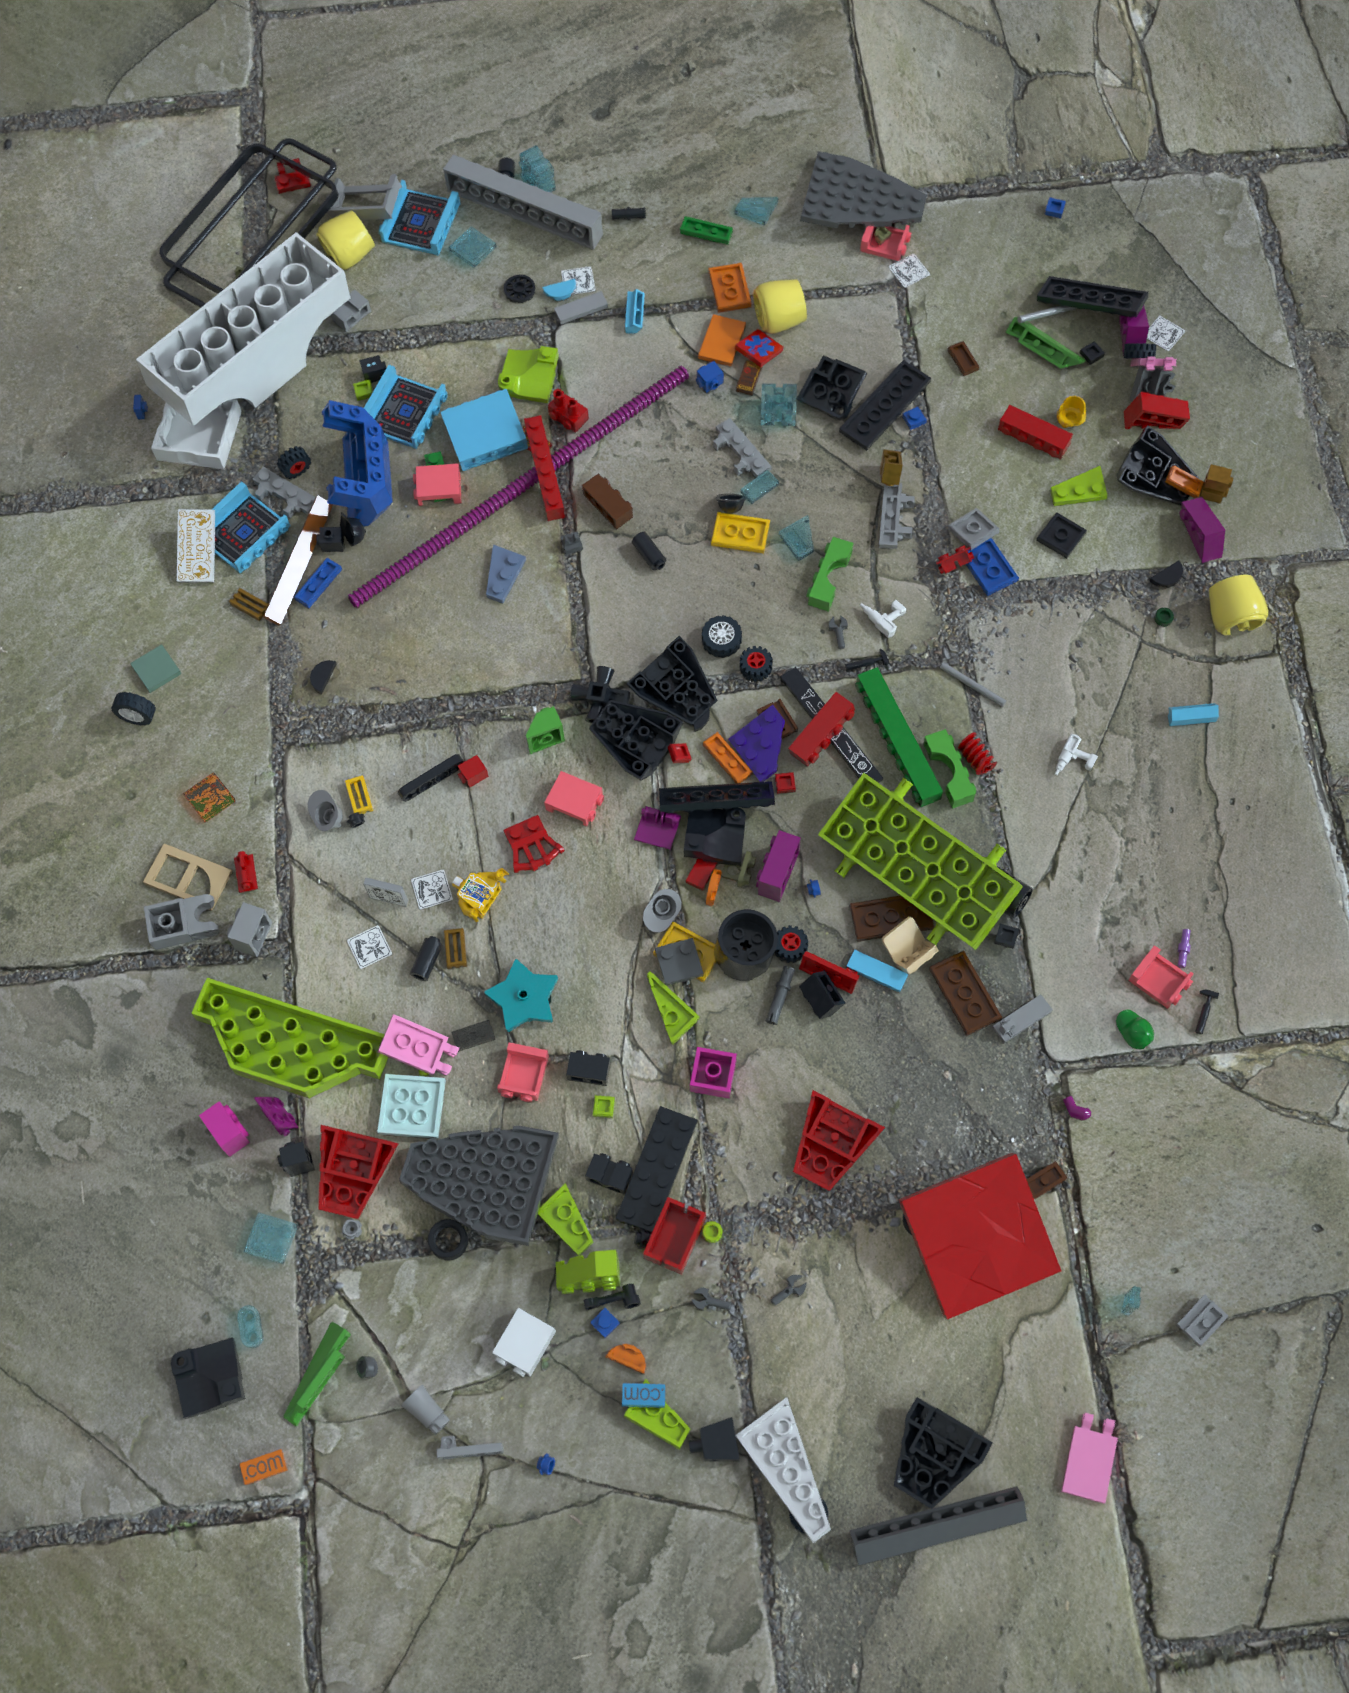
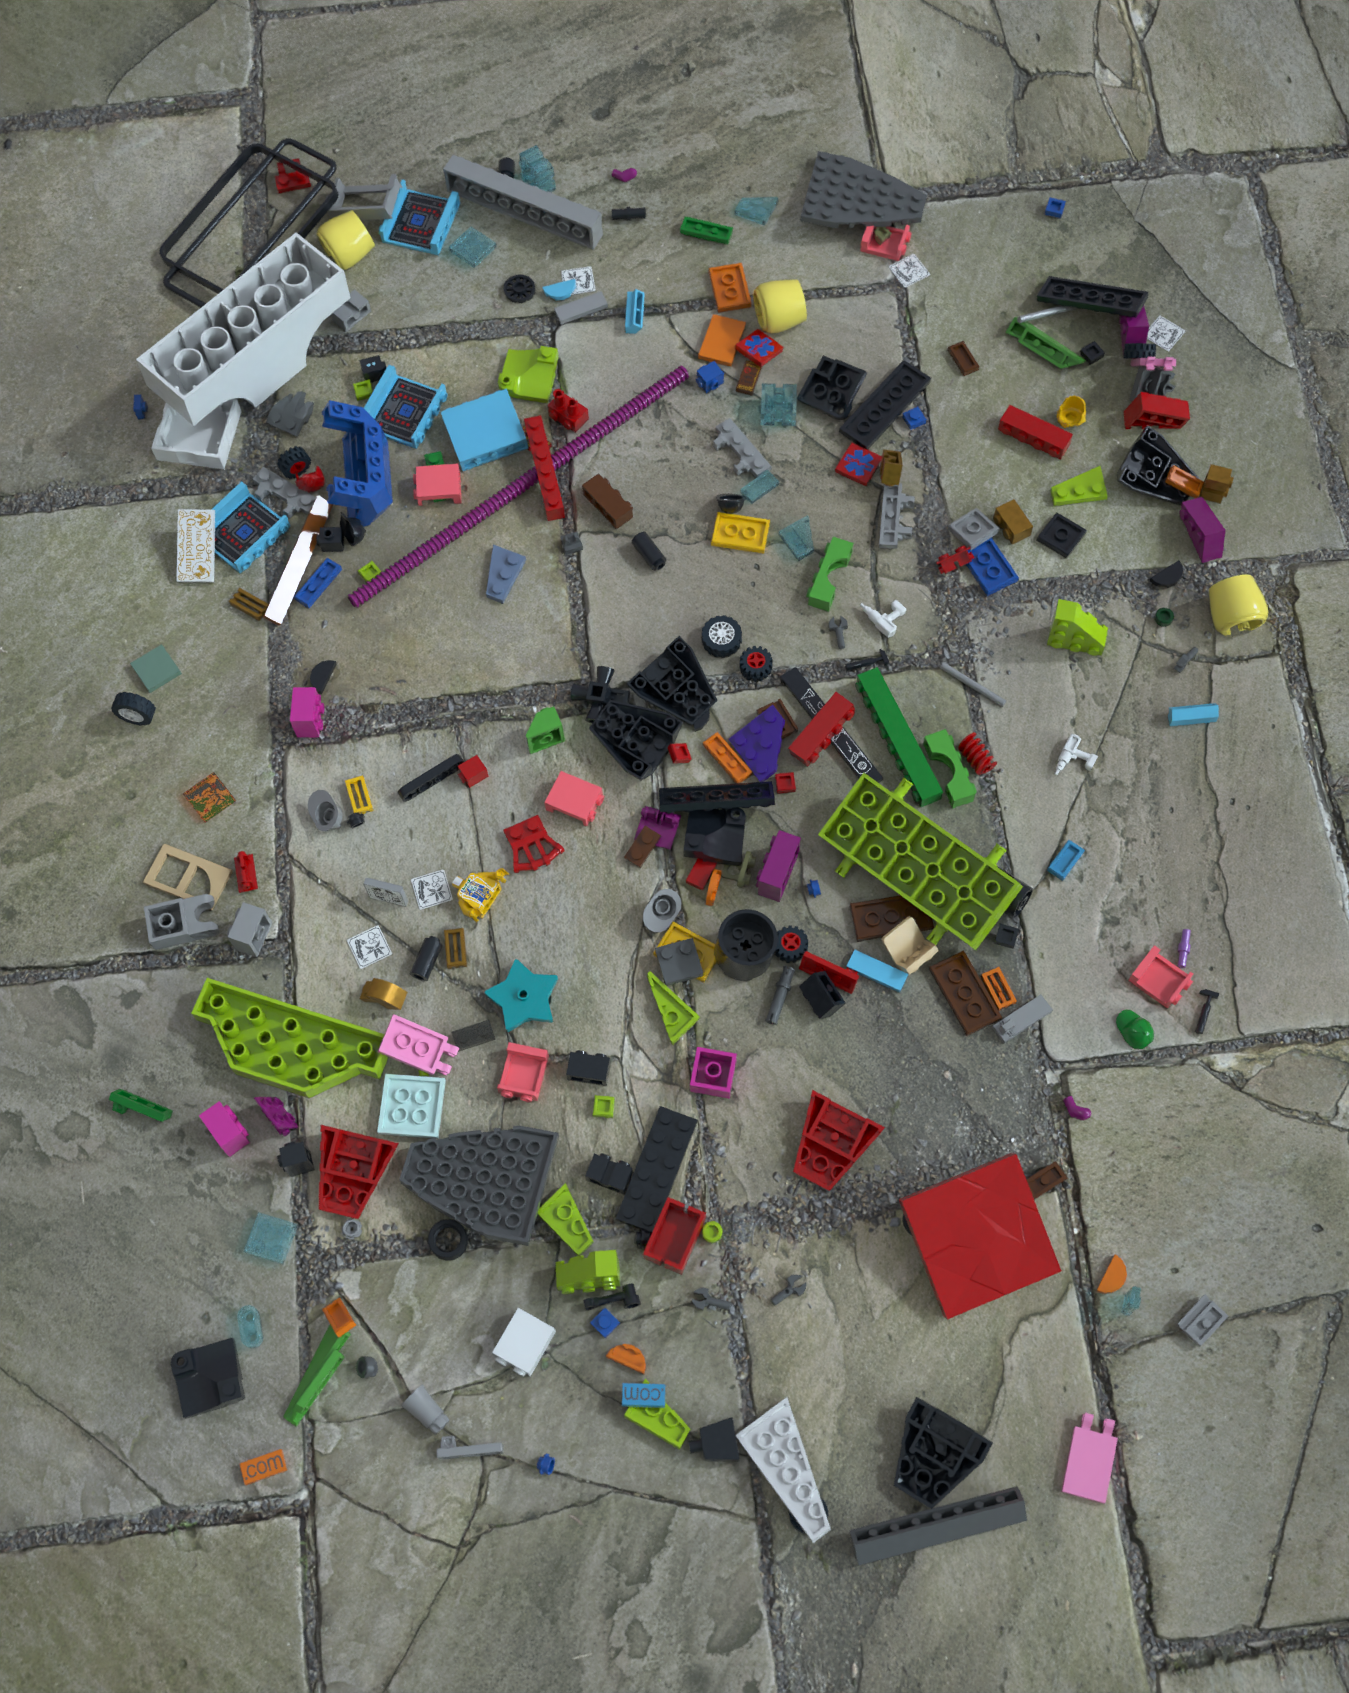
(123, 1100): none -> green hinge
(291, 413): none -> dark grey plate
(306, 712): none -> dark pink brick
(312, 481): none -> red hair
(339, 1317): none -> orange tile
(369, 571): none -> lime tile
(384, 993): none -> pearl gold brick
(625, 175): none -> magenta arm
(642, 846): none -> reddish brown plate
(858, 464): none -> red tile
(1012, 1000): none -> orange tile
(1013, 521): none -> pearl gold brick
(1065, 860): none -> dark azure tile
(1076, 629): none -> lime brick
(1114, 1276): none -> orange tile
(1183, 661): none -> dark grey bar

